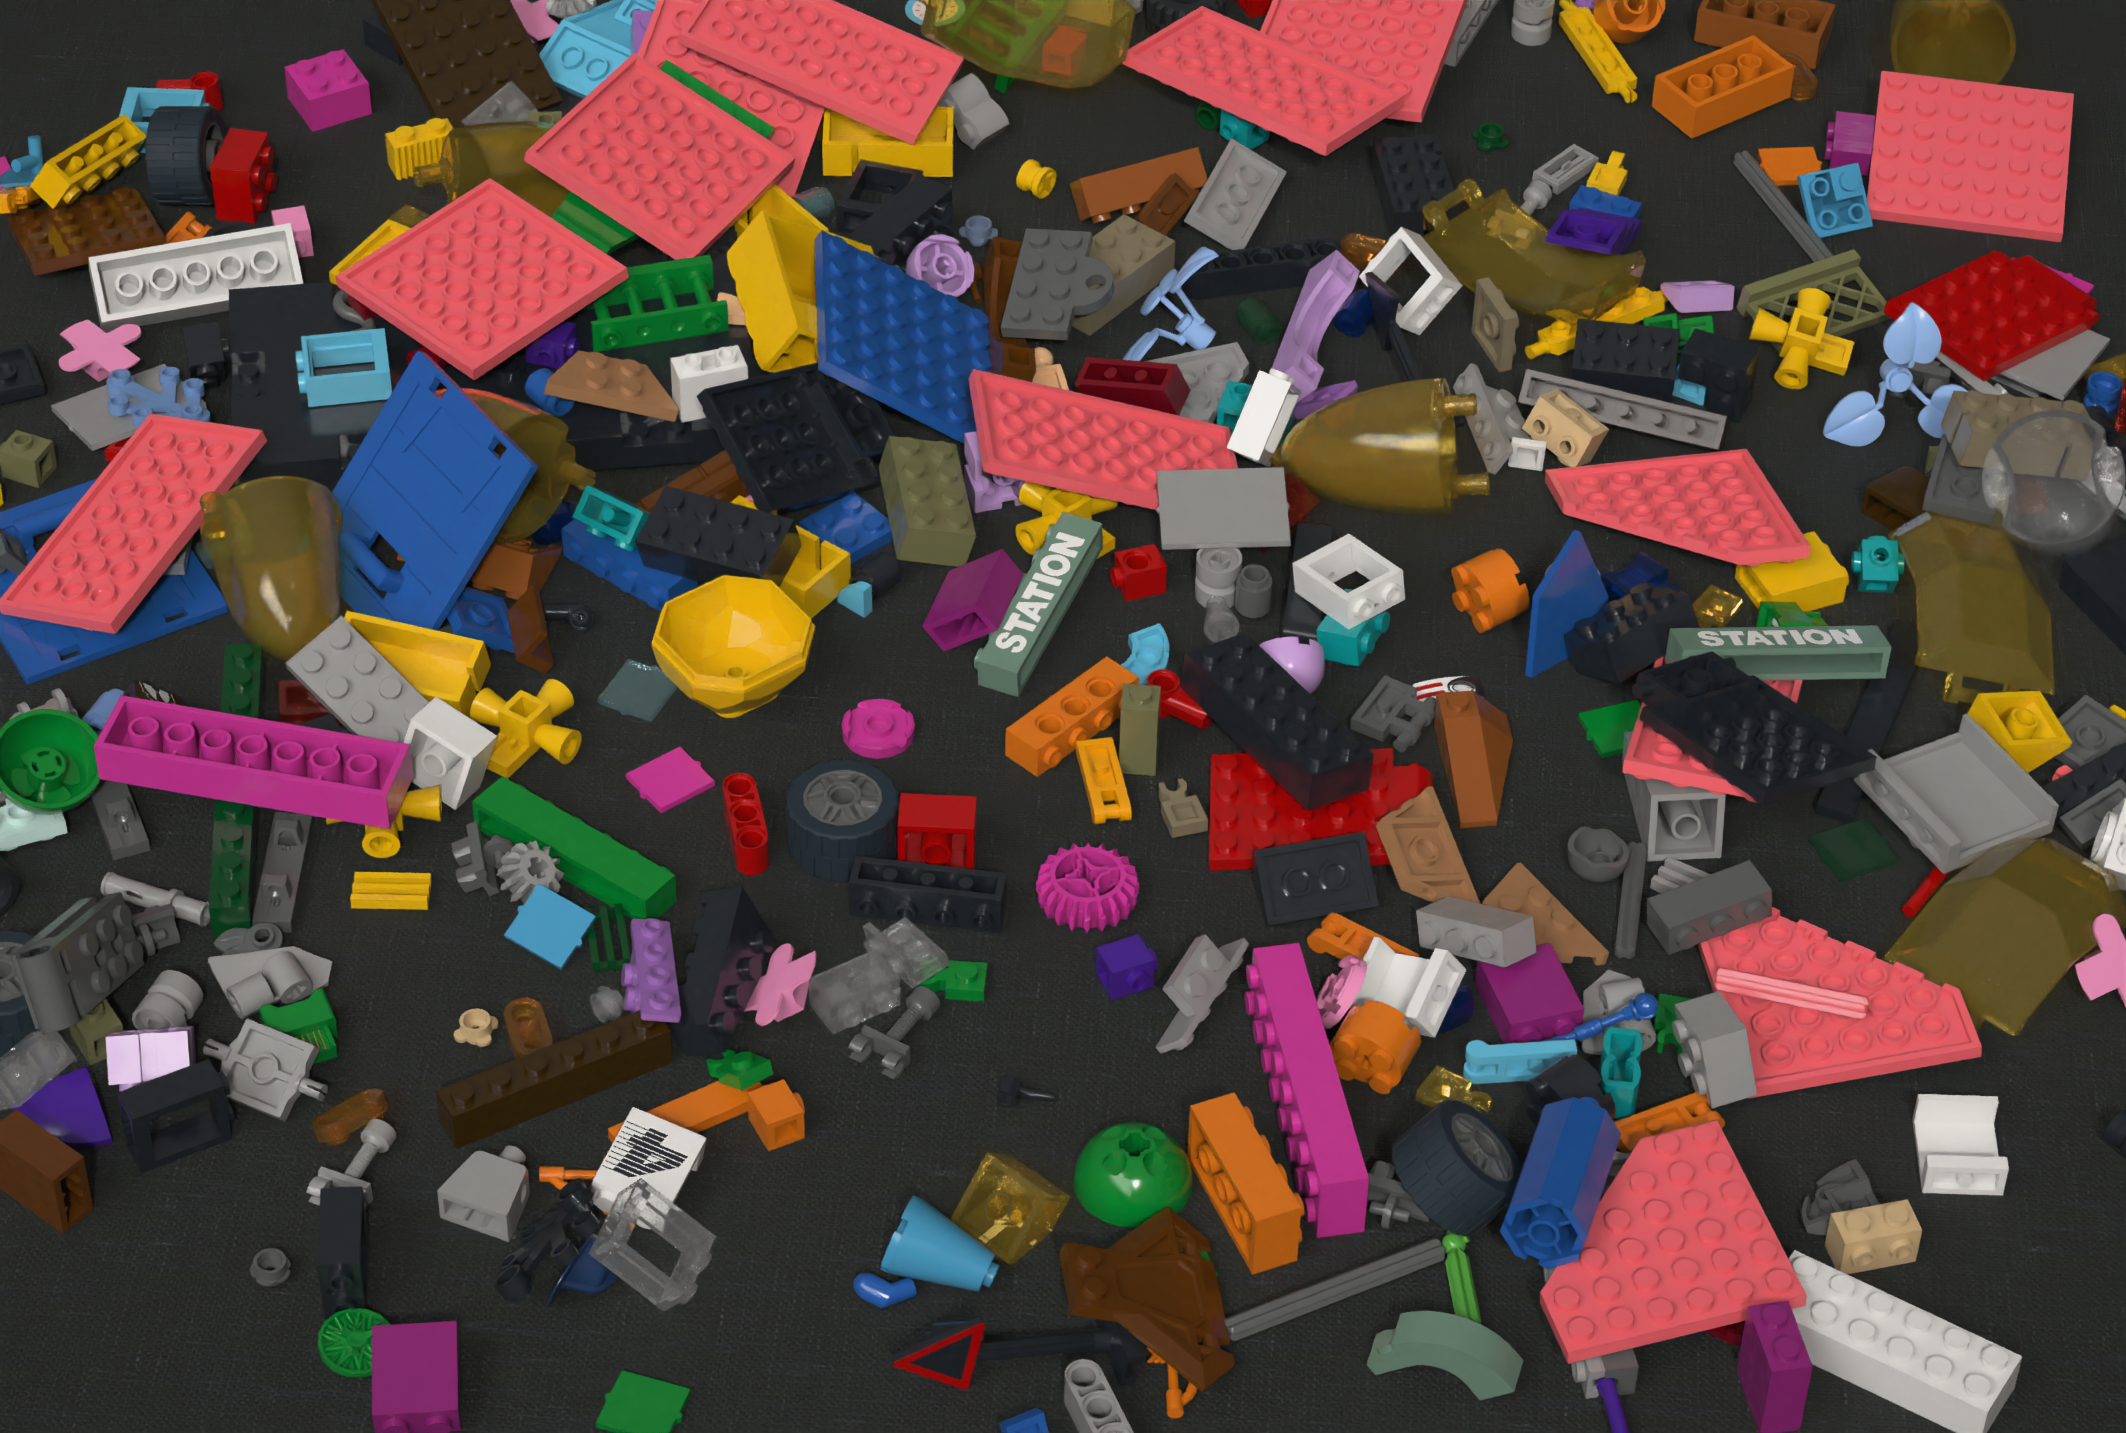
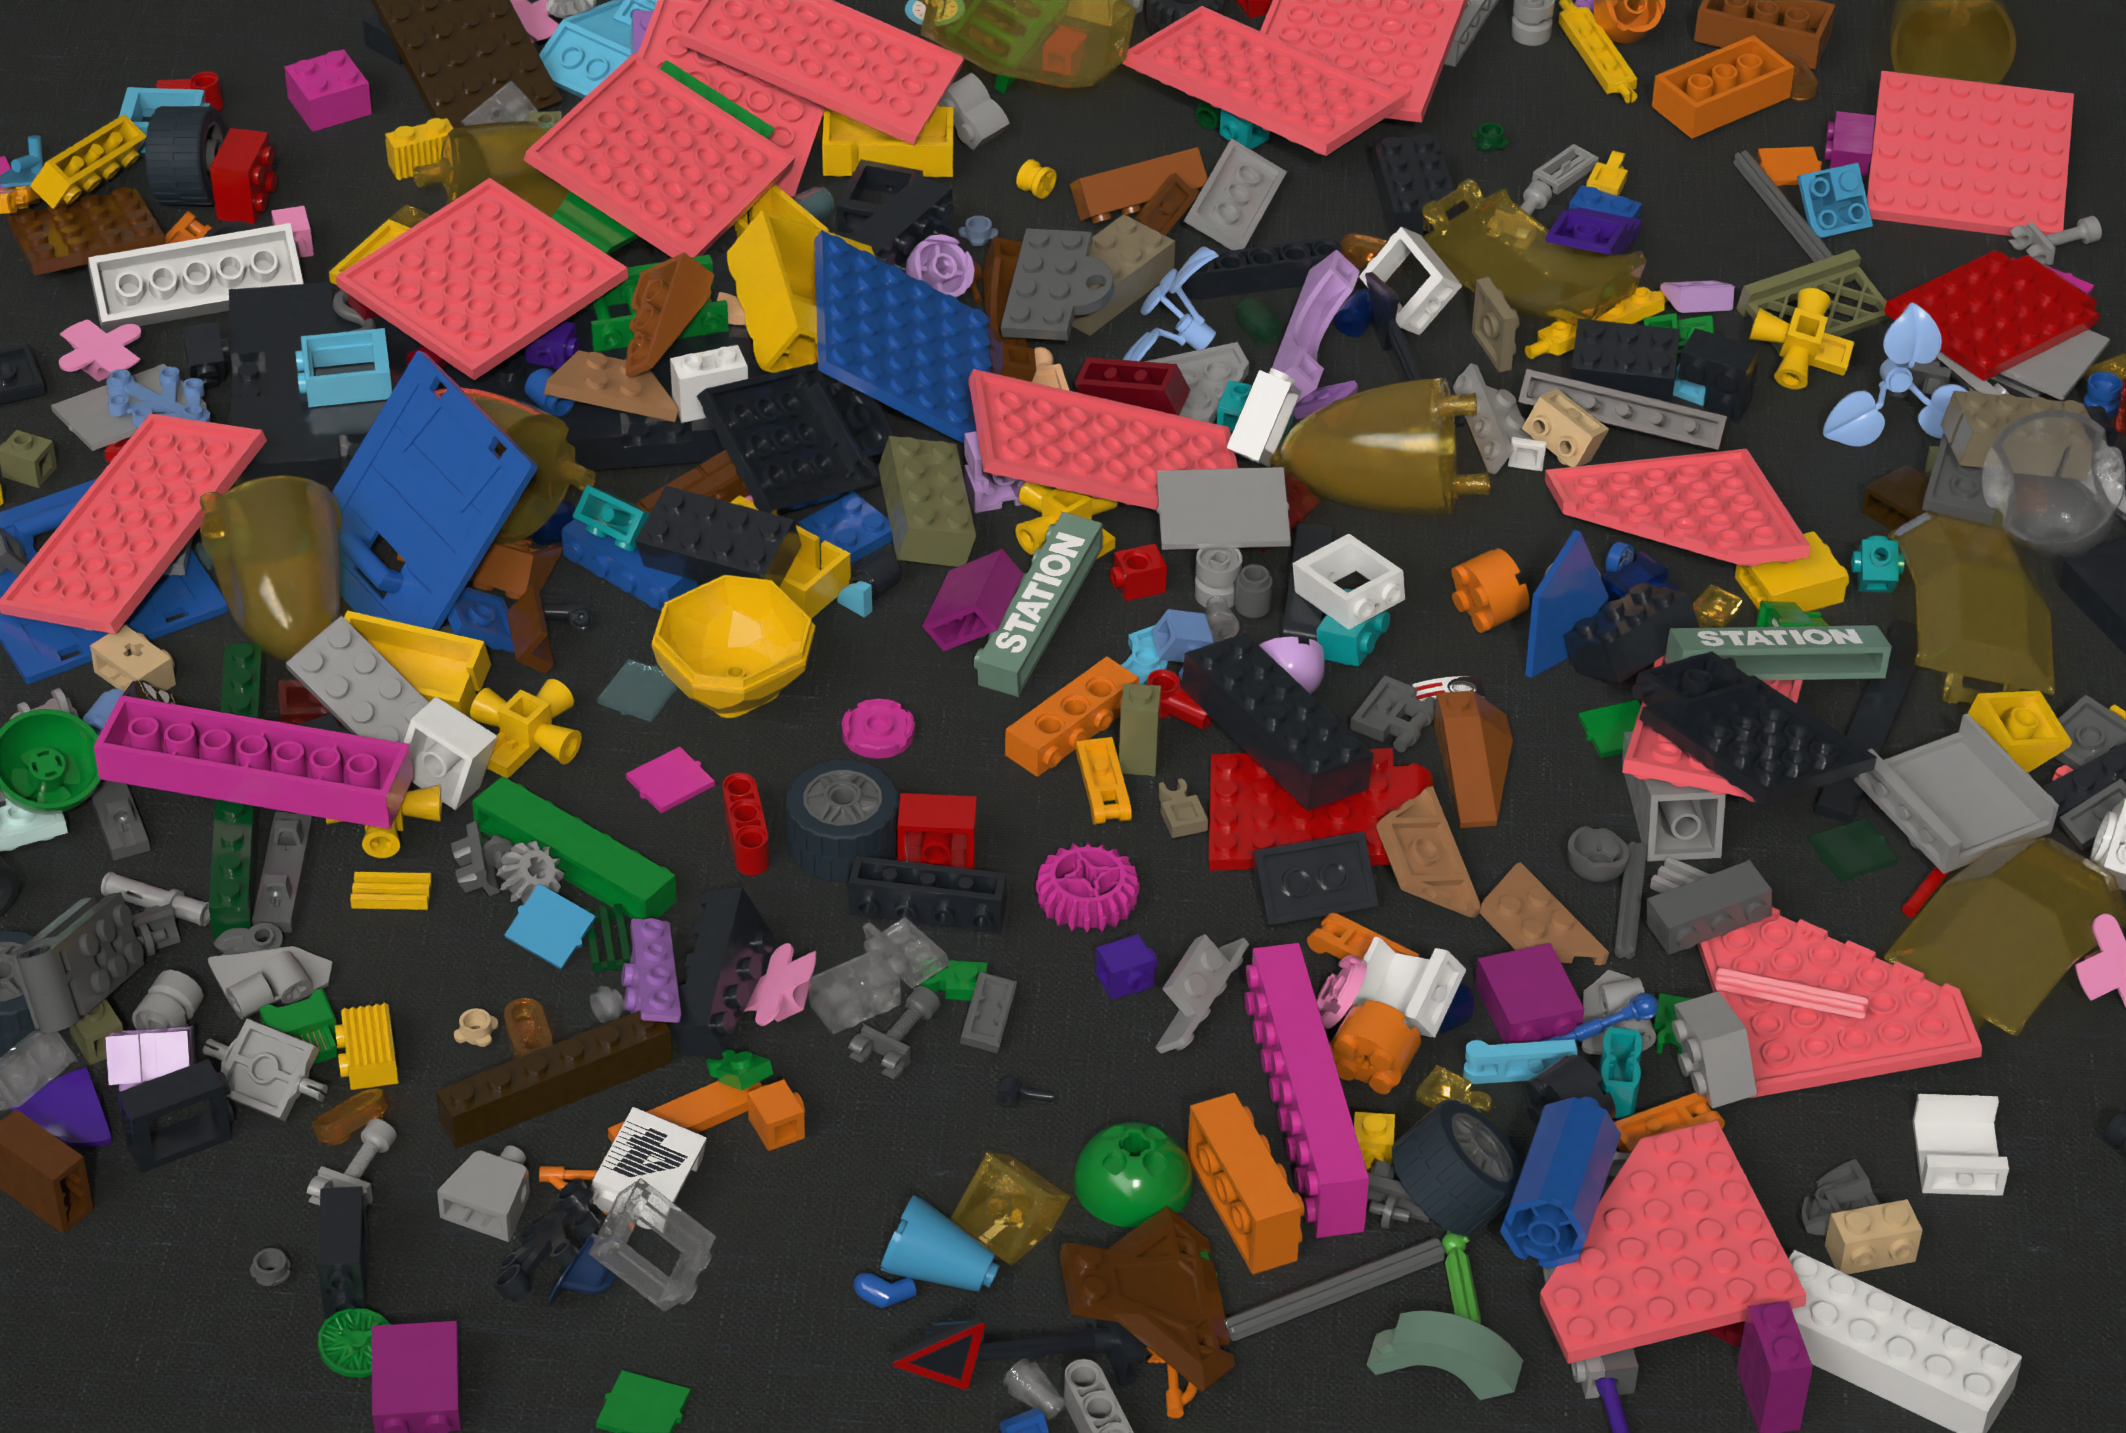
(131, 657): none -> tan brick
(368, 1046): none -> yellow brick
(664, 305): none -> dark orange wedge
(988, 1012): none -> dark grey plate
(1031, 1386): none -> clear cone
(1180, 633): none -> medium blue brick
(1375, 1137): none -> yellow brick
(1476, 931): light grey brick -> none
(1619, 557): none -> blue tile
(2042, 245): none -> light grey bar

